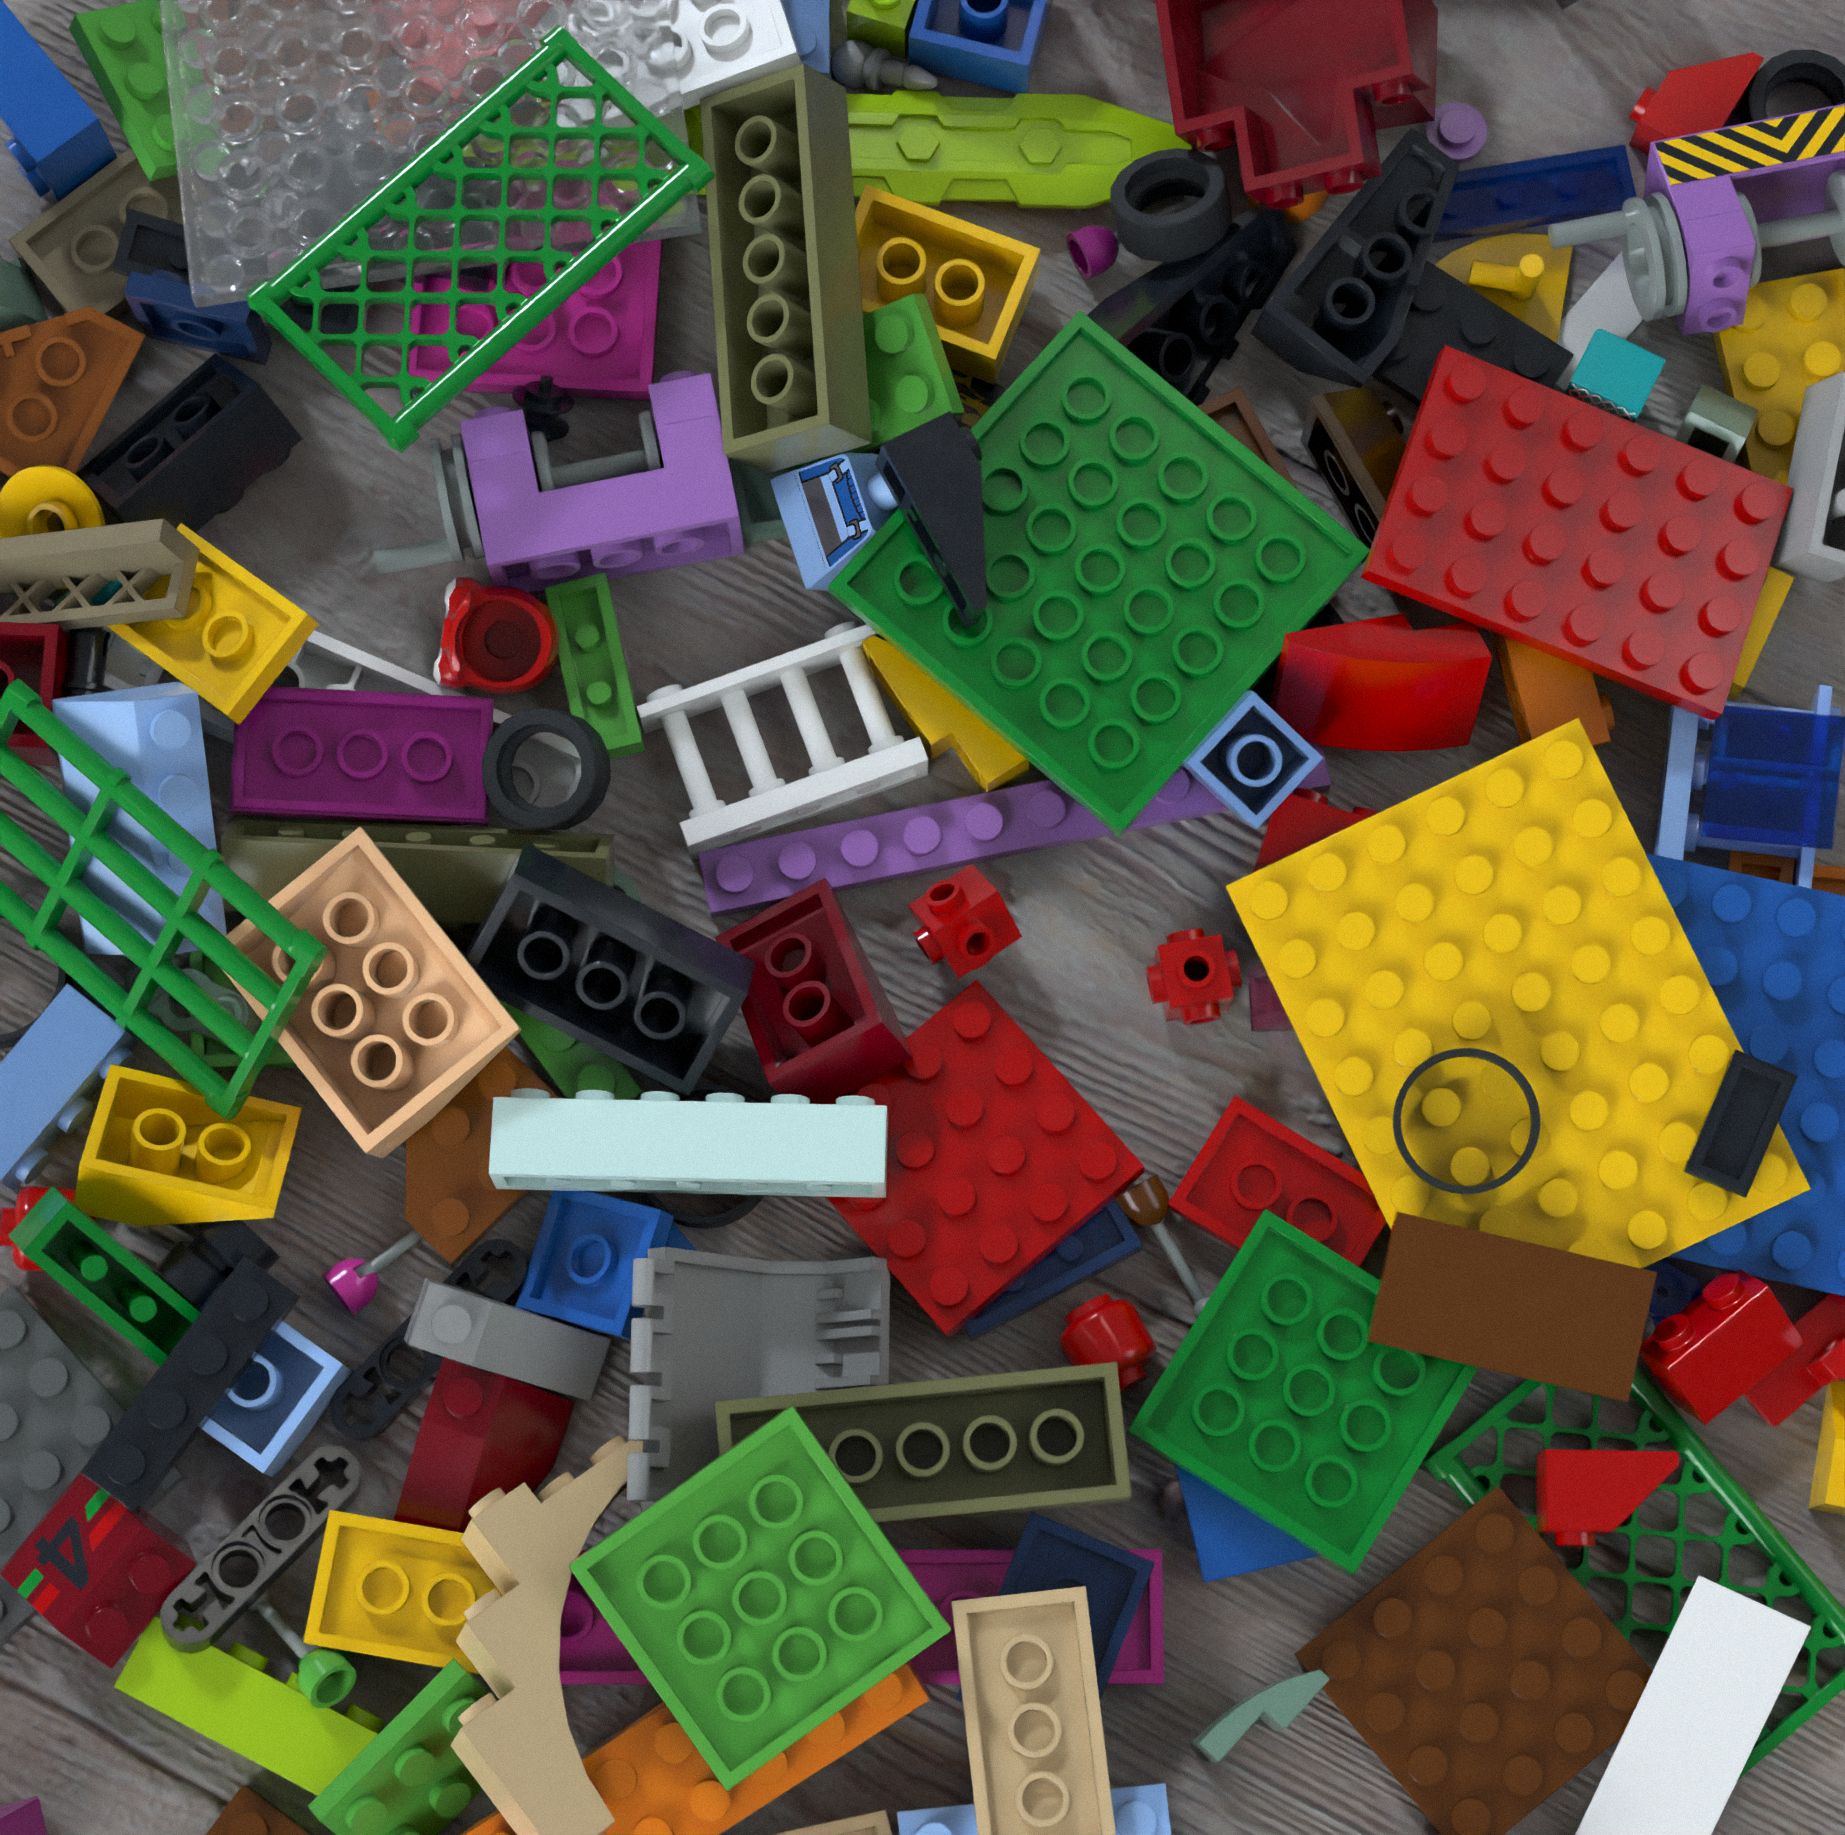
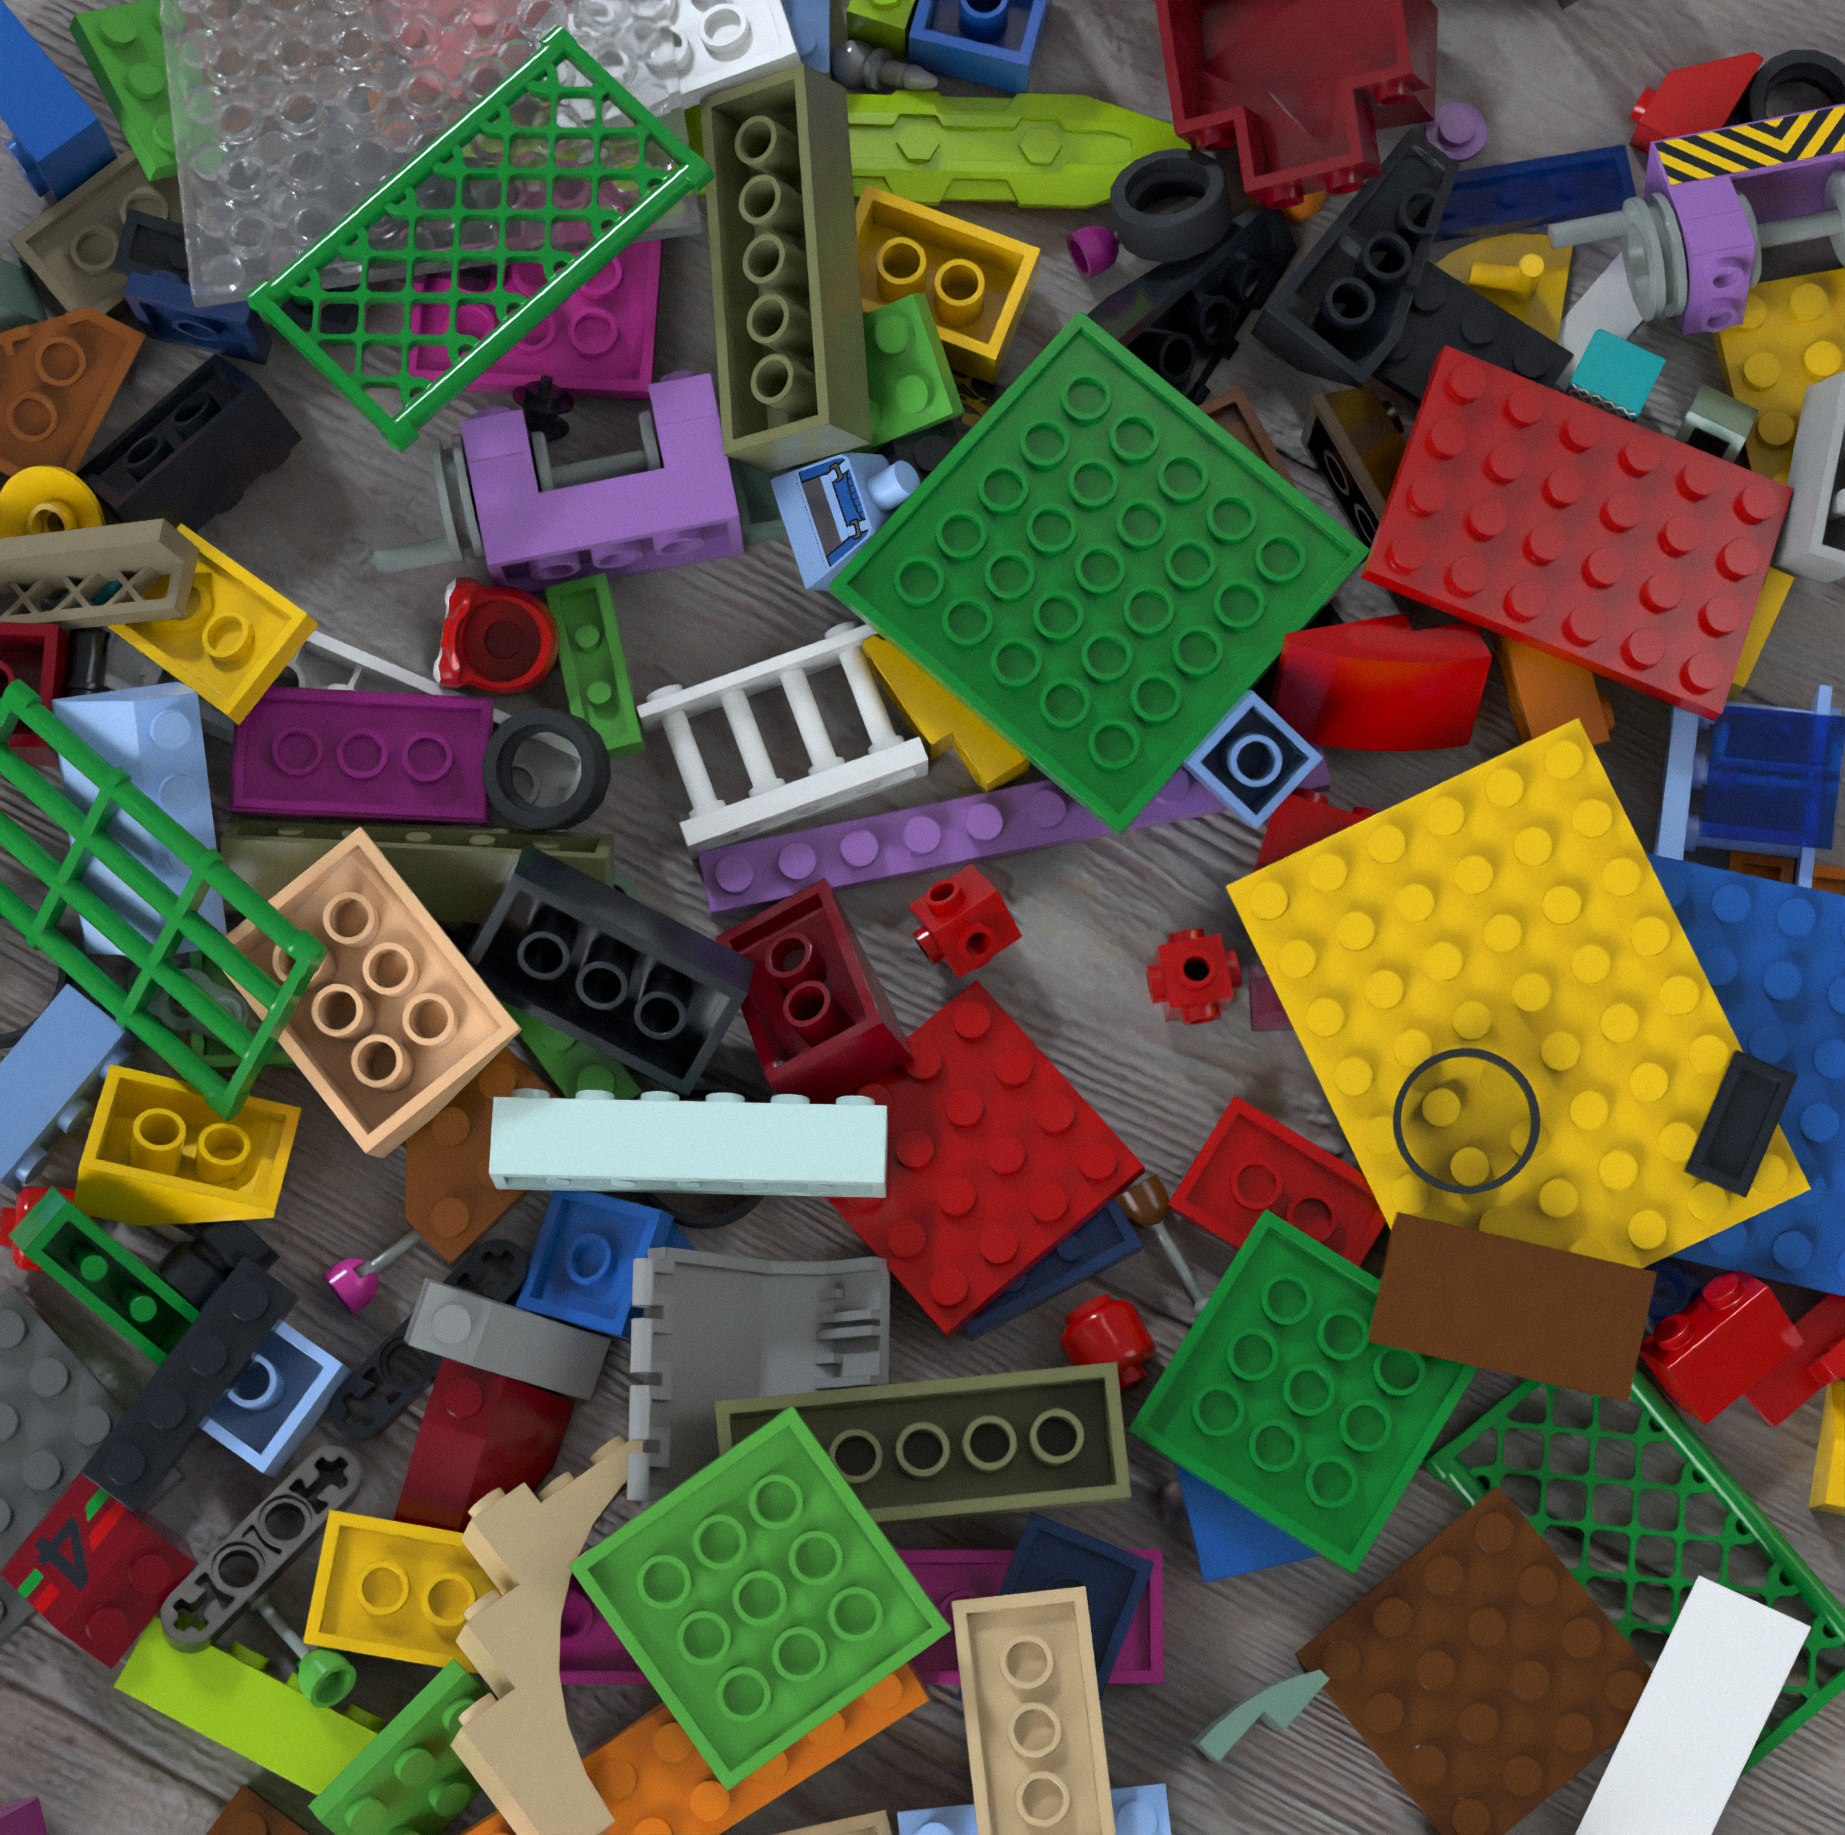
(939, 492): black slope -> none
(1594, 1490): red slope -> none

